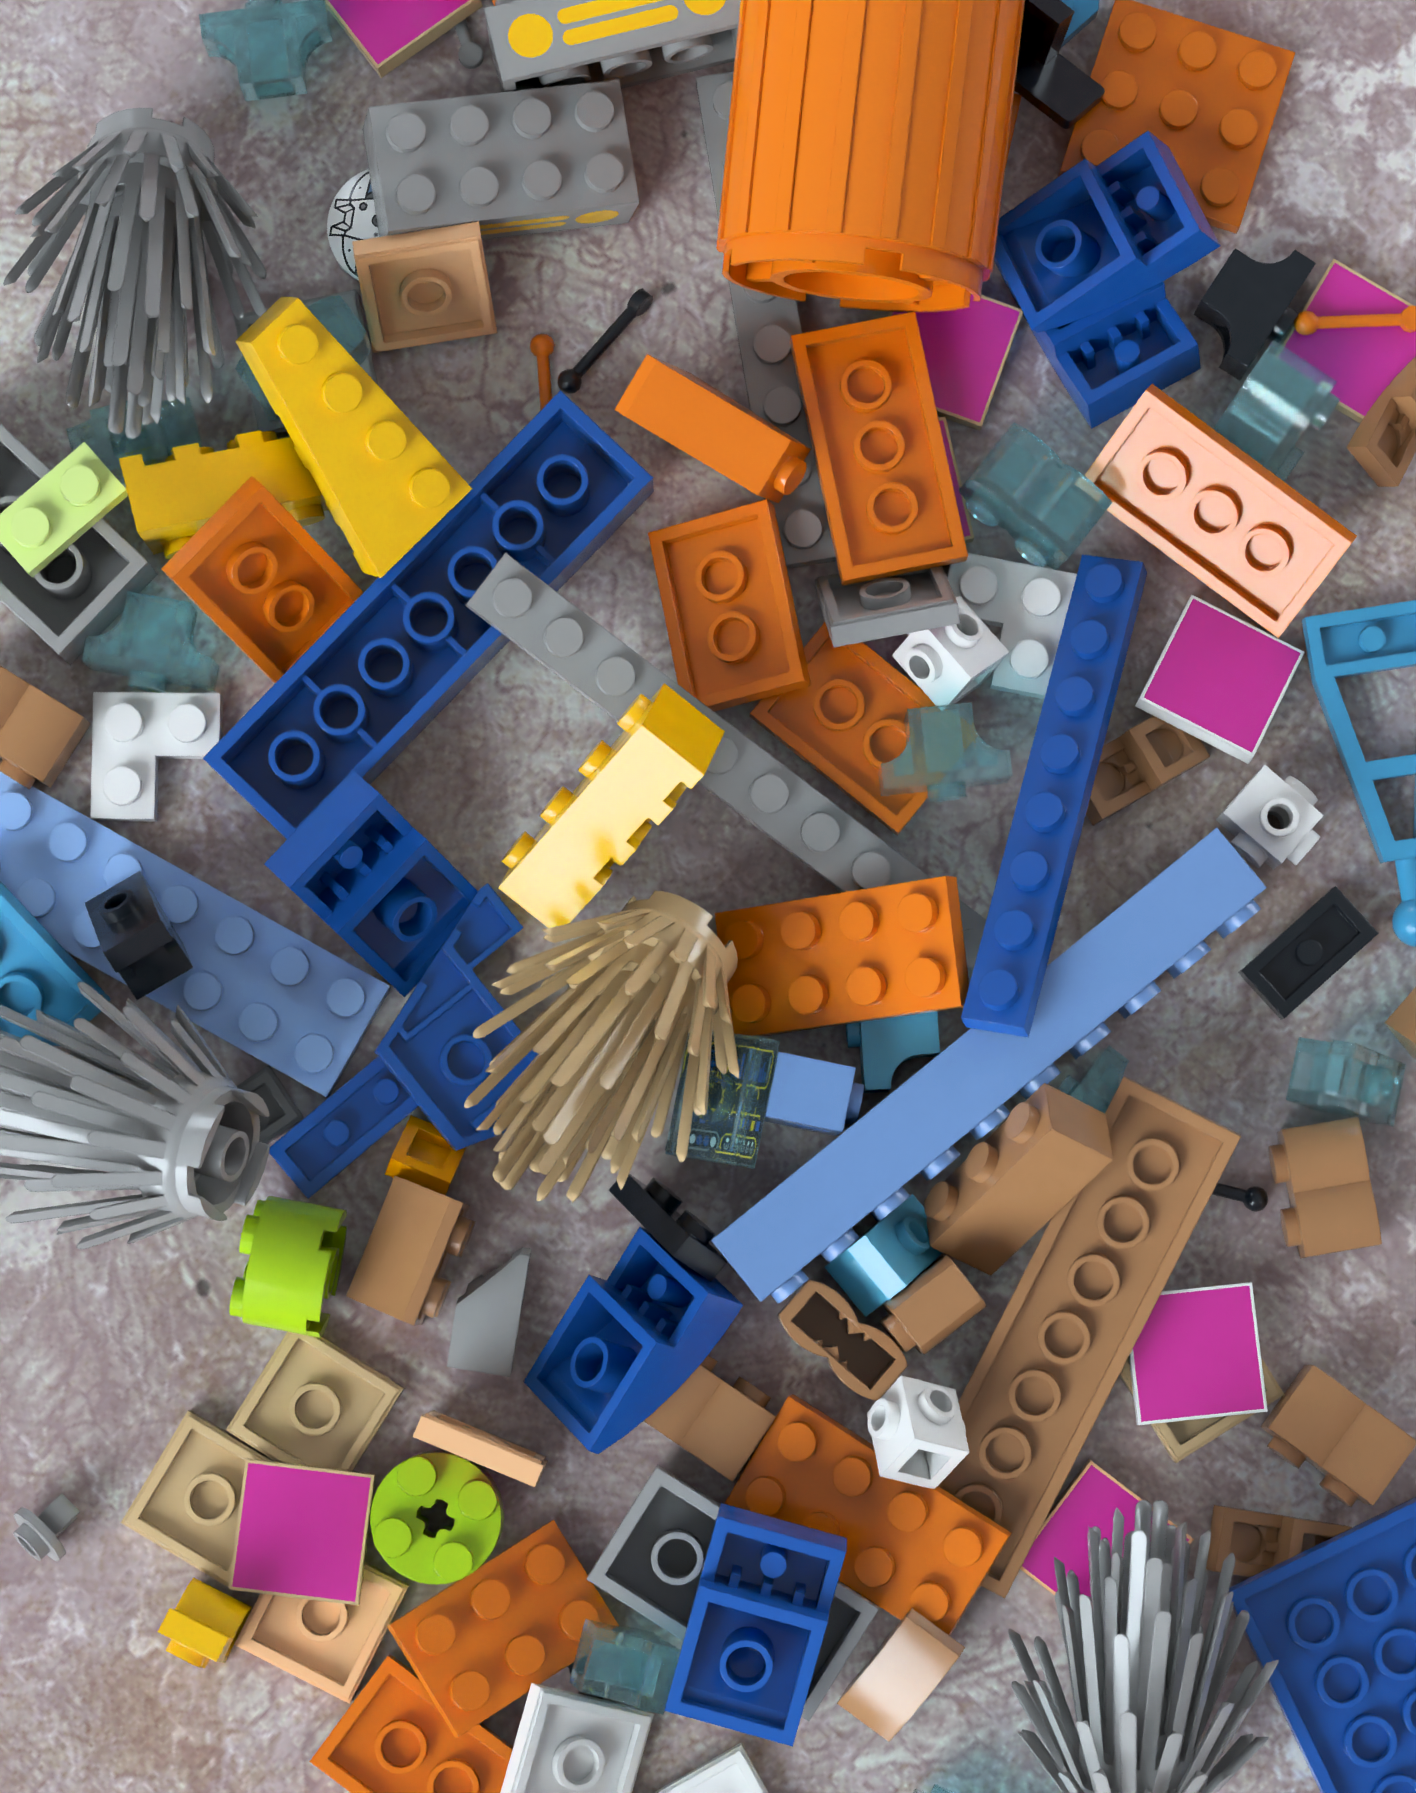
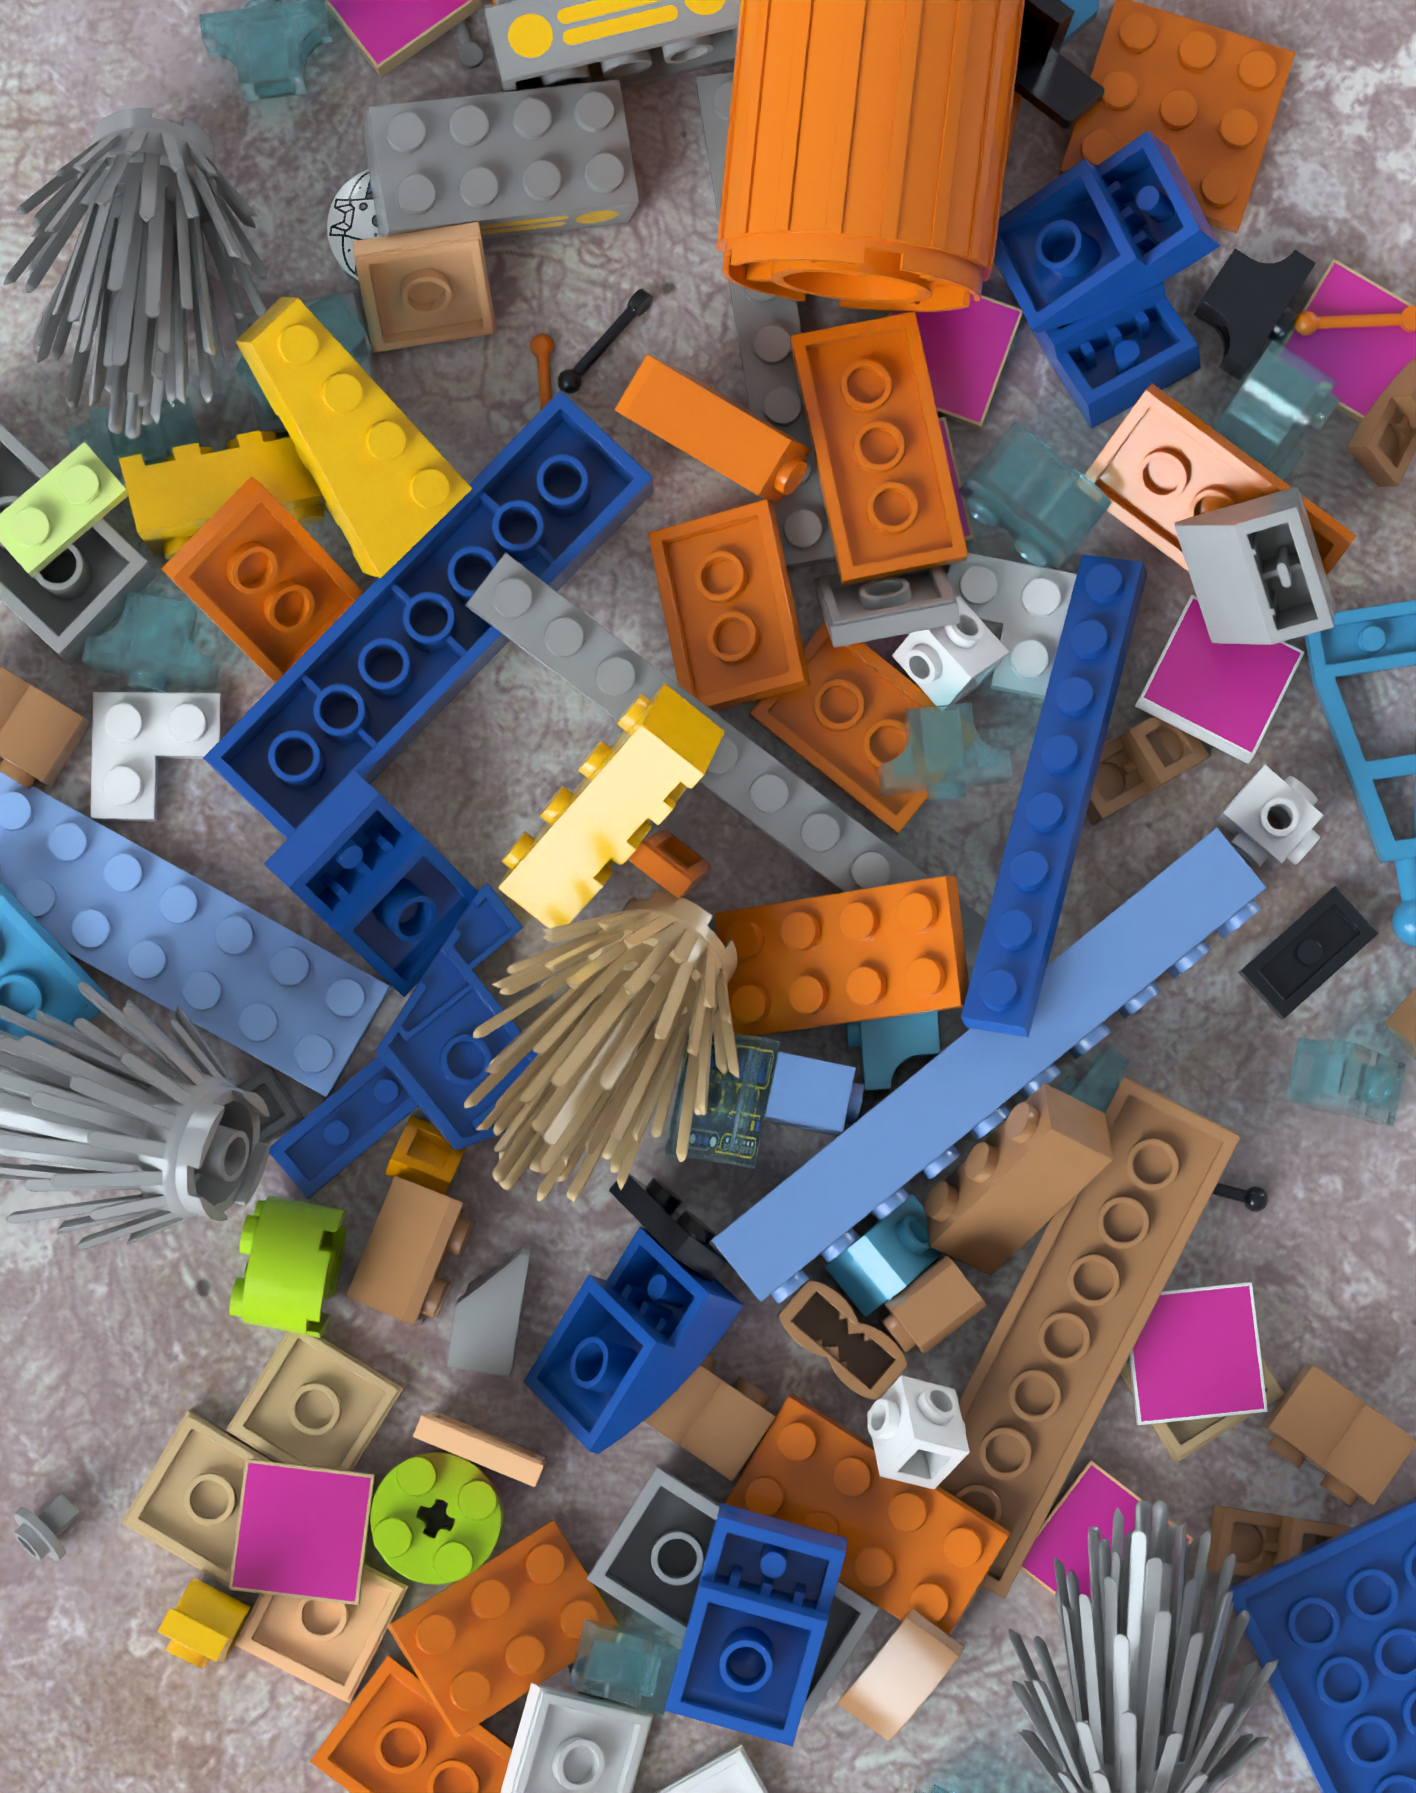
(137, 936): black brick -> none
(670, 863): none -> orange tile
(1258, 570): none -> light grey slope
(1326, 1188): medium nougat brick -> none

